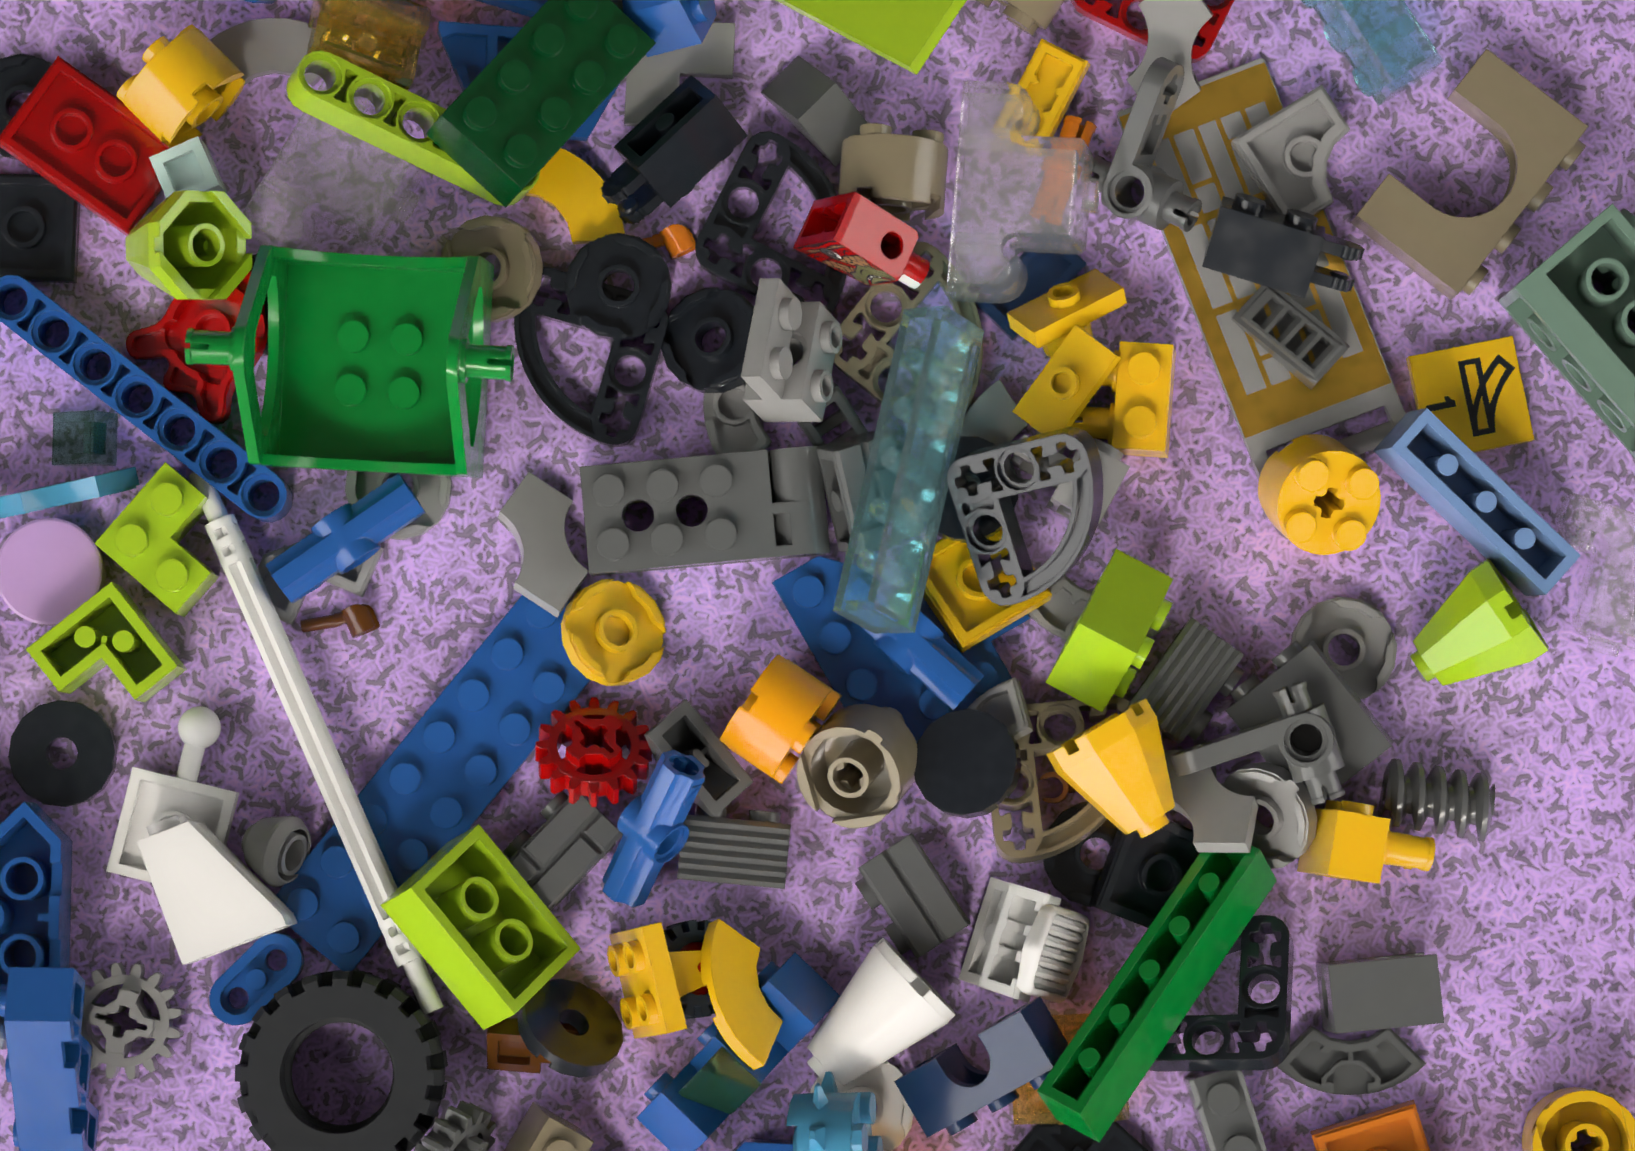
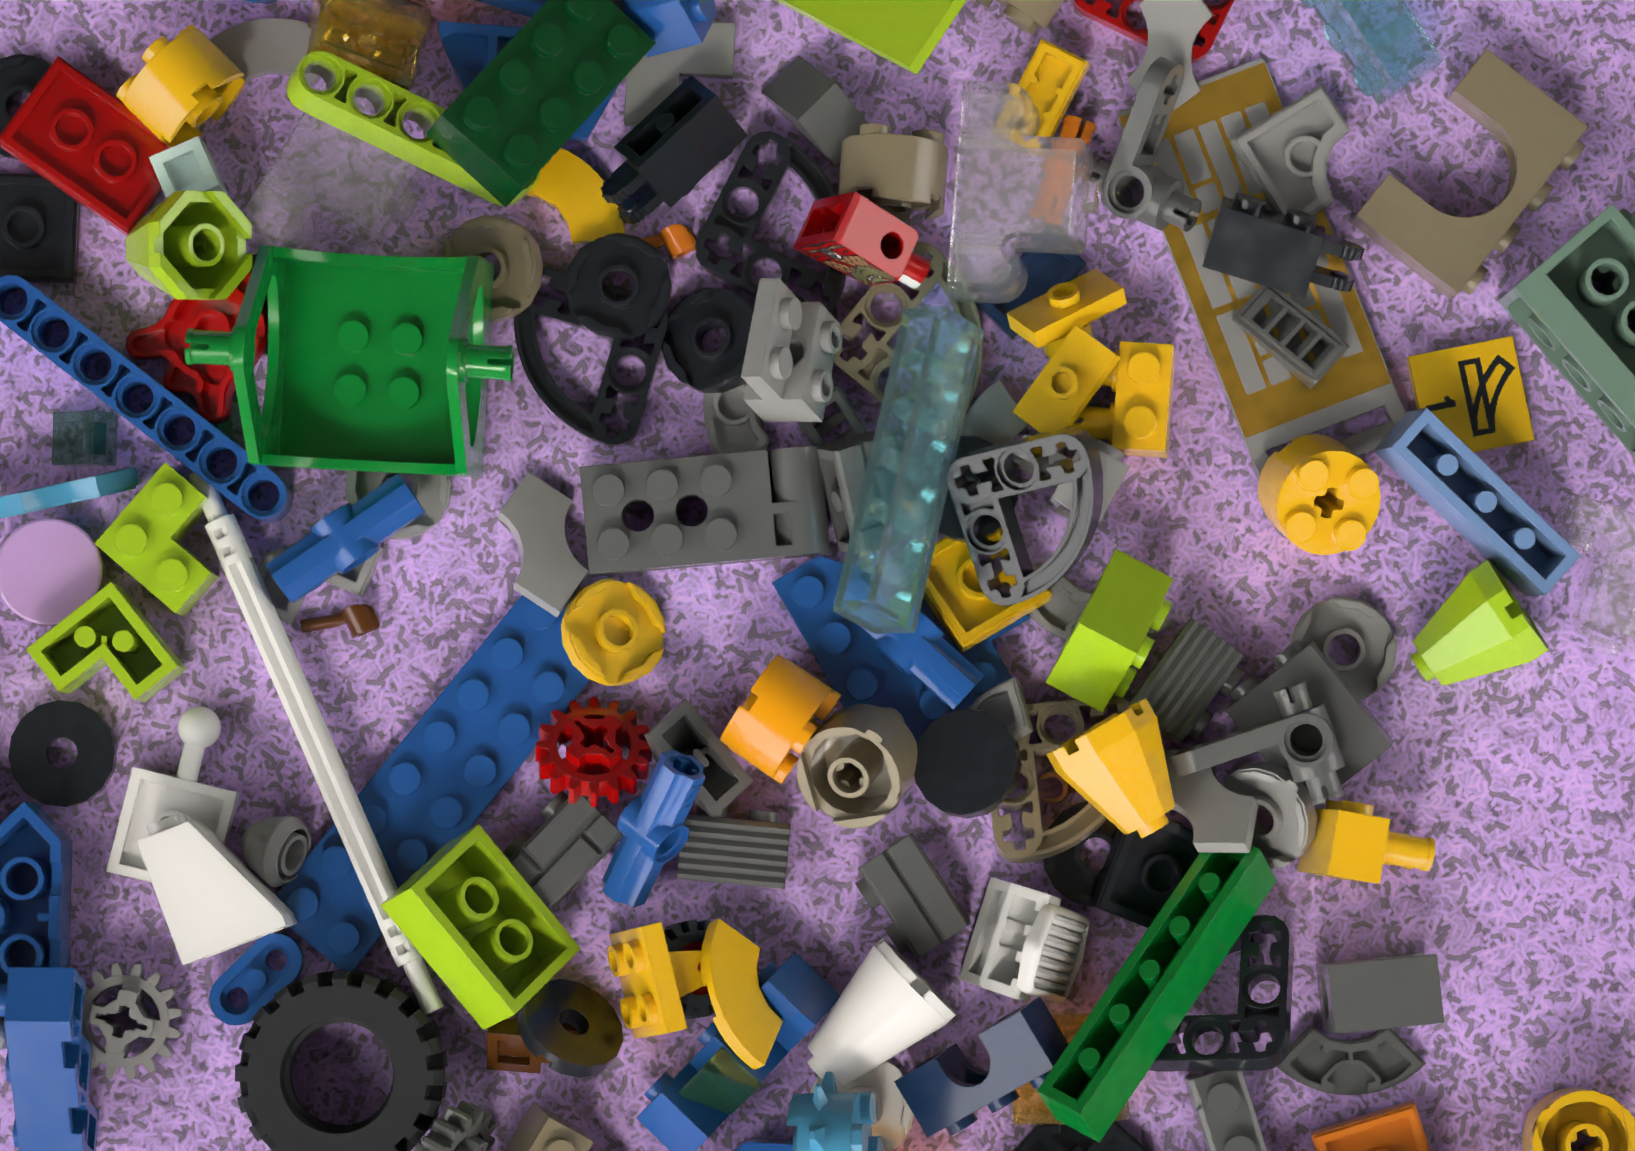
(1437, 798): dark grey piece -> none

